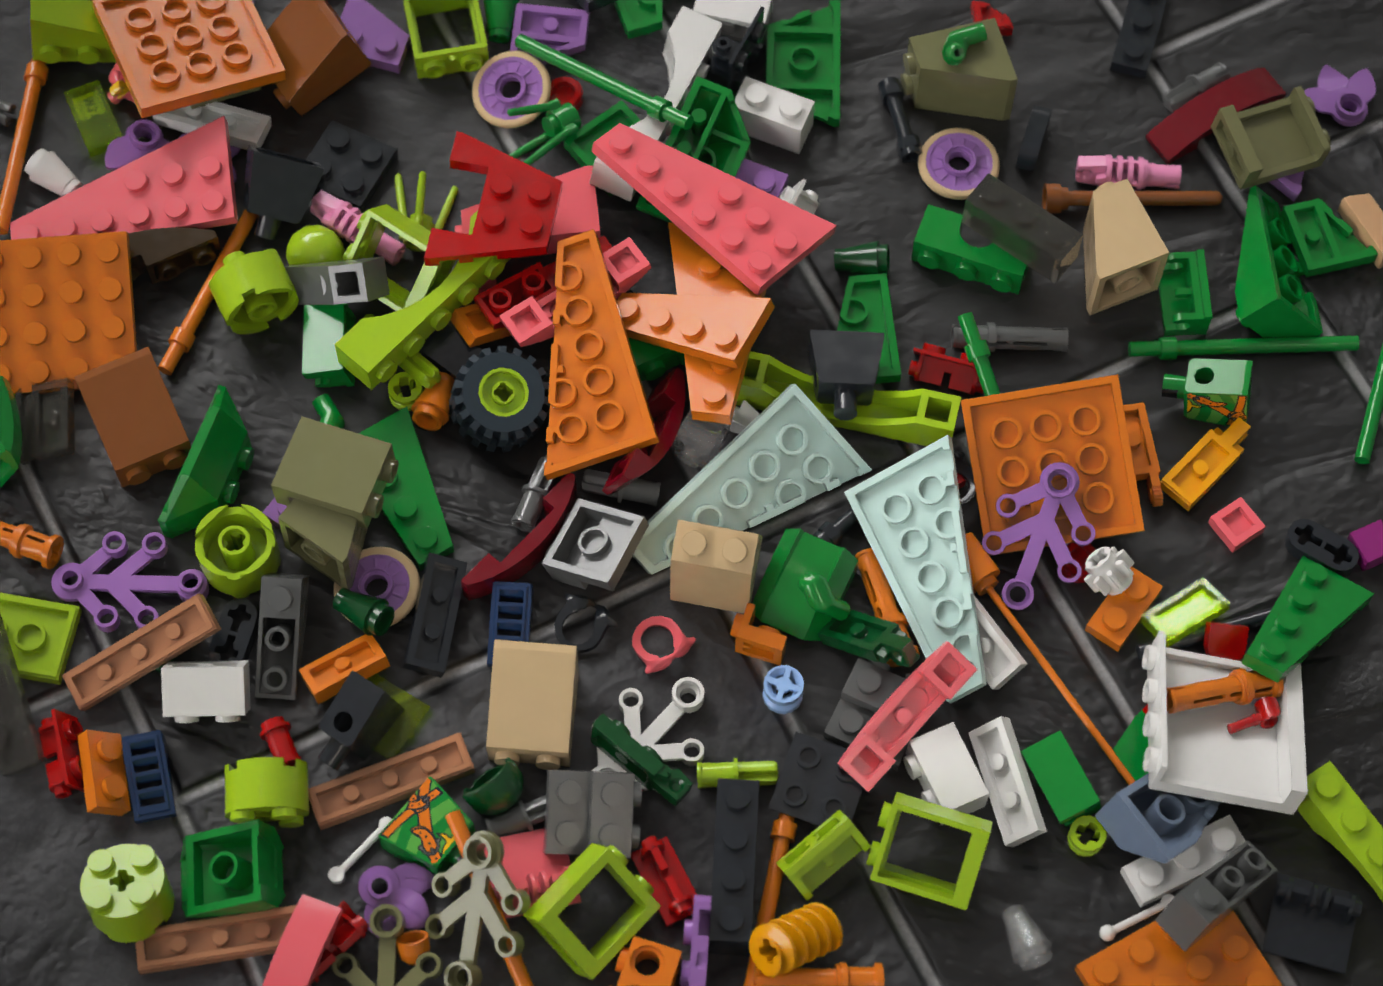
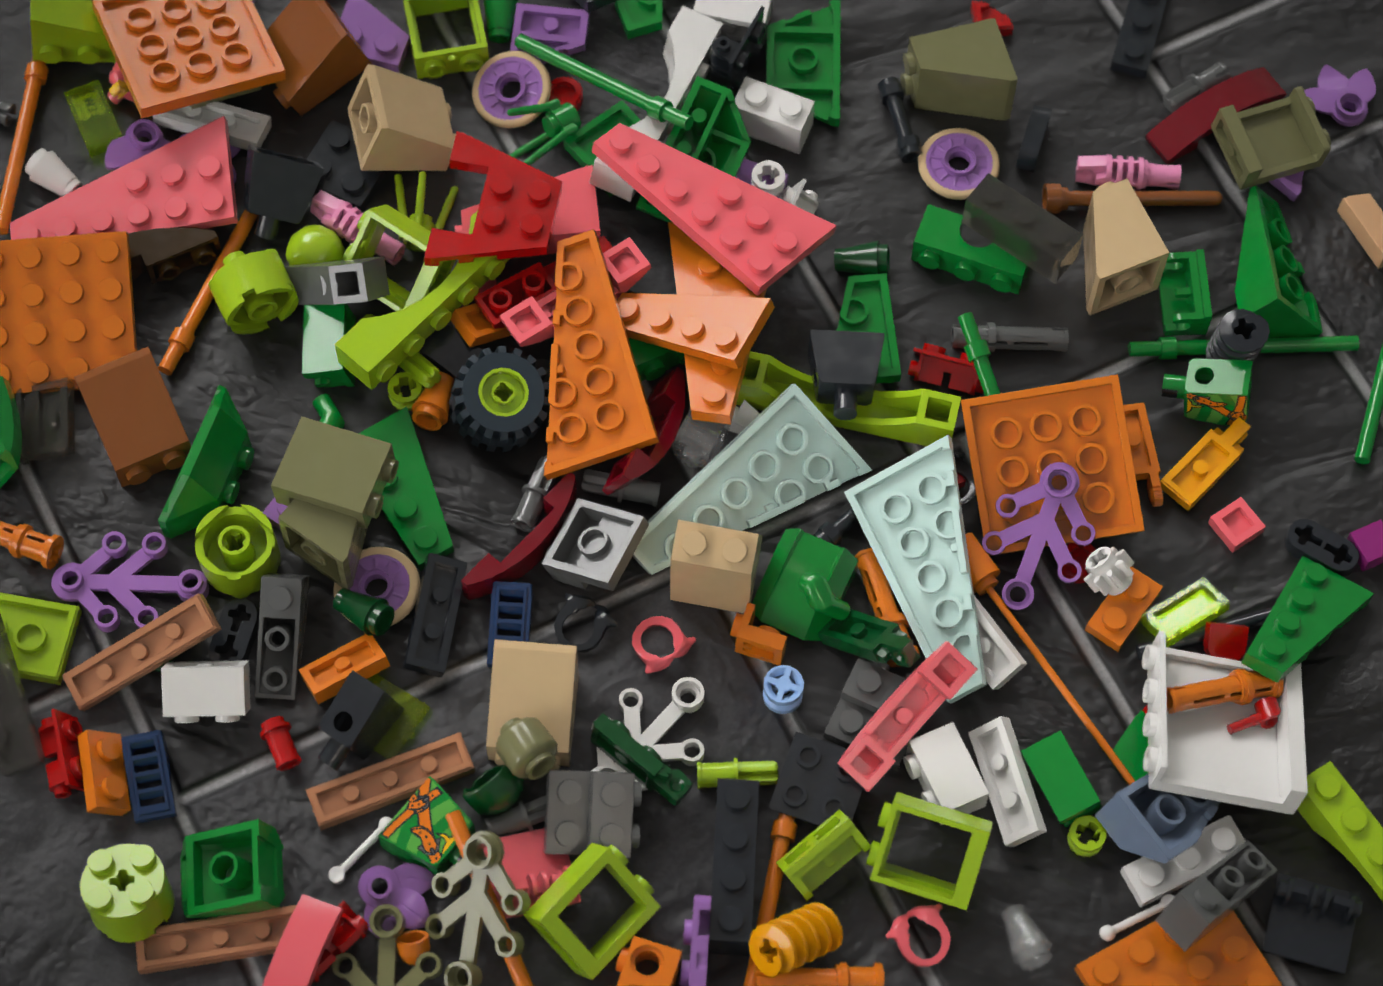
(267, 791): lime brick -> none
(400, 123): none -> tan slope
(527, 748): none -> olive head
(666, 875): red hinge -> none
(774, 170): none -> white bush
(899, 932): none -> coral piece
(959, 40): green arm -> none
(1238, 336): none -> black piece
(1323, 239): green wing -> none

